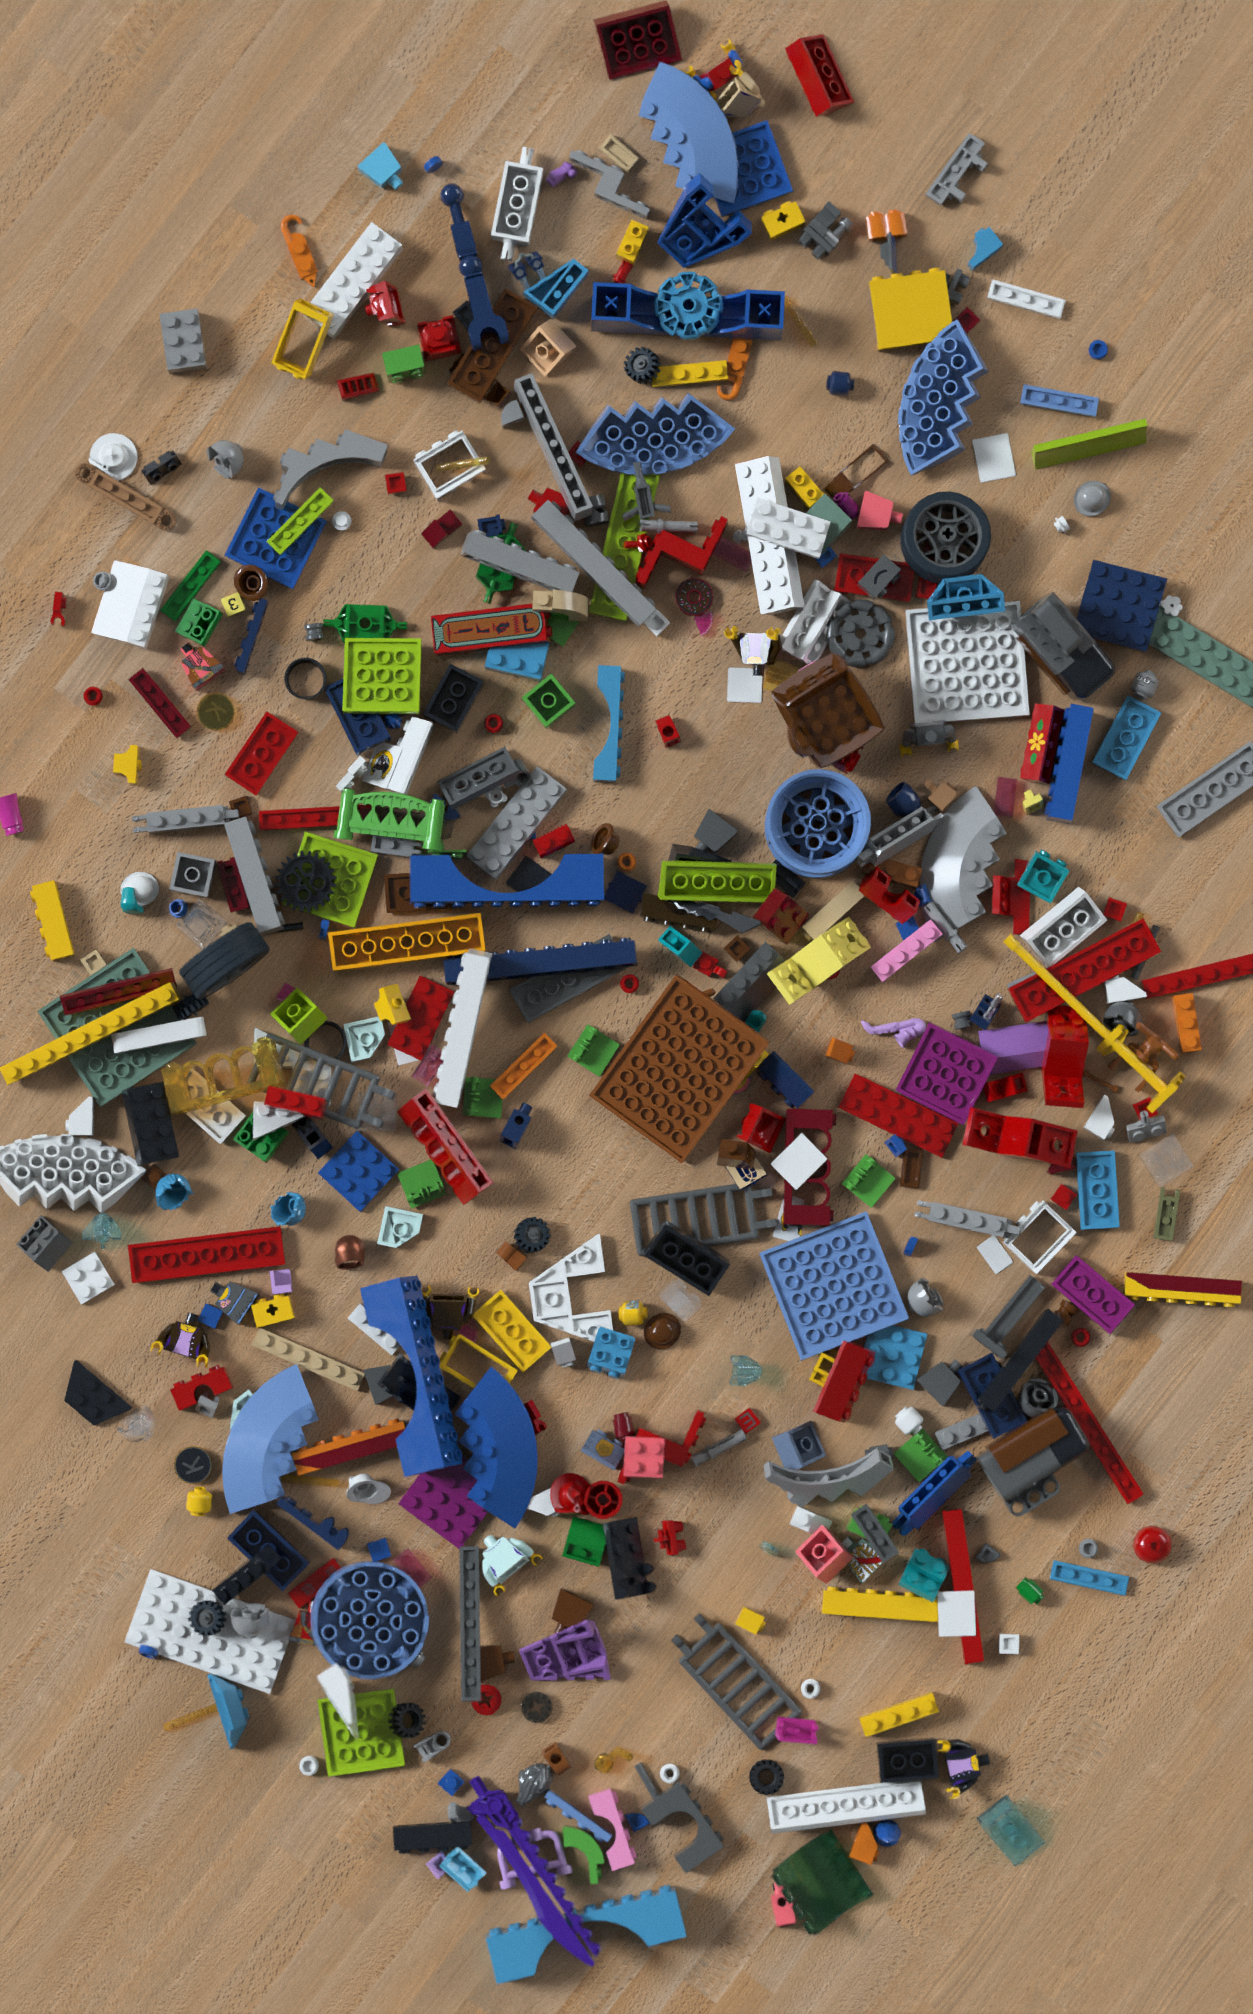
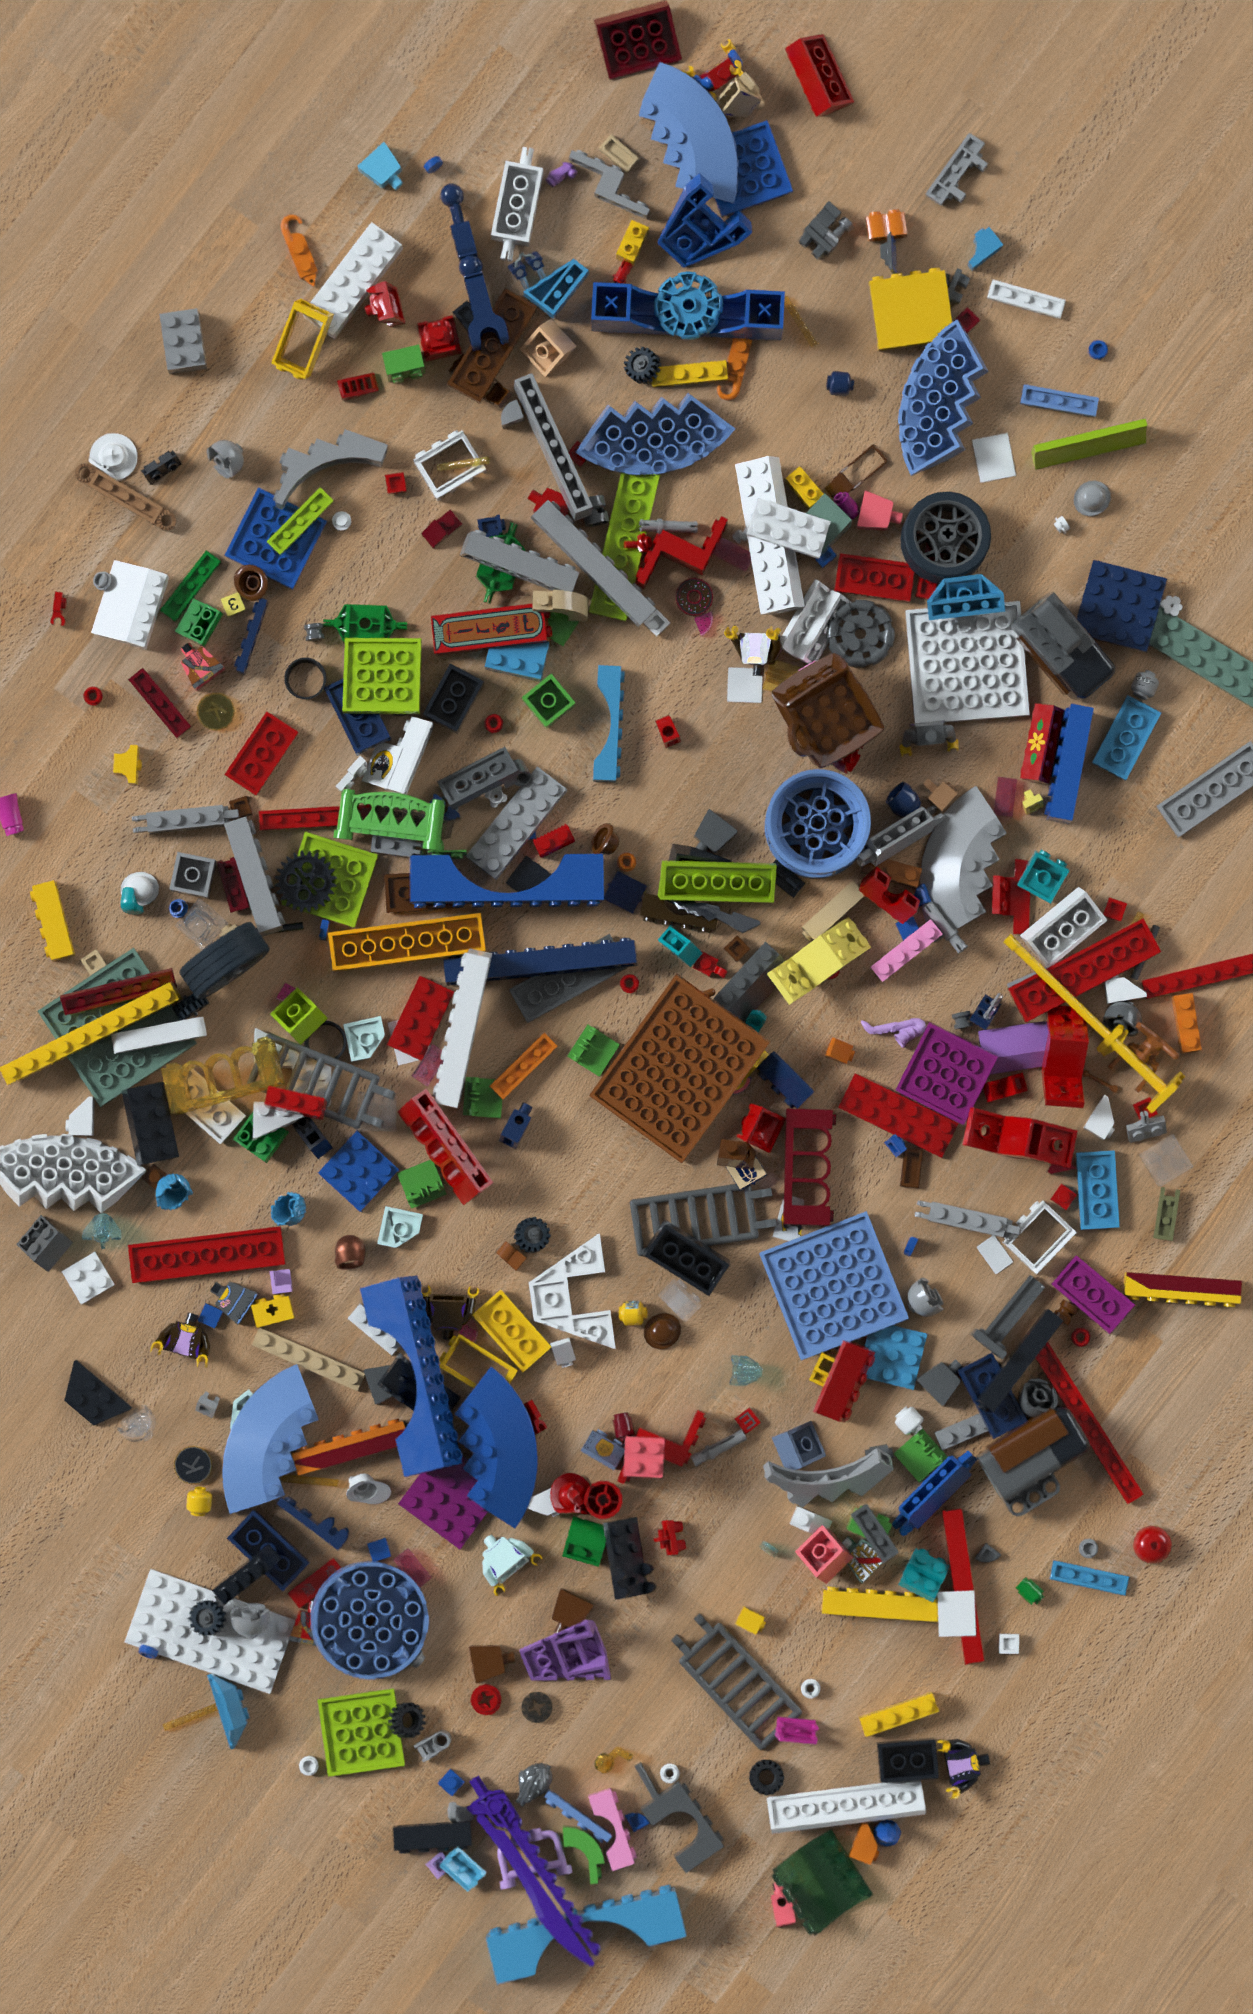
(184, 1392): red arch -> none
(339, 1691): white slope -> none
(391, 1005): yellow brick -> none
(392, 721): blue plate -> none
(470, 1624): dark grey plate -> none
(556, 1759): dark orange leg -> none
(610, 1353): dark azure bracket -> none
(645, 506): dark grey piece -> none
(780, 916): dark red brick -> none
(793, 221): yellow brick -> none
(798, 1161): white sticker -> none
(868, 1180): bright green hinge -> none
(879, 577): dark grey brick -> none
(1010, 1830): clear light blue slope -> none

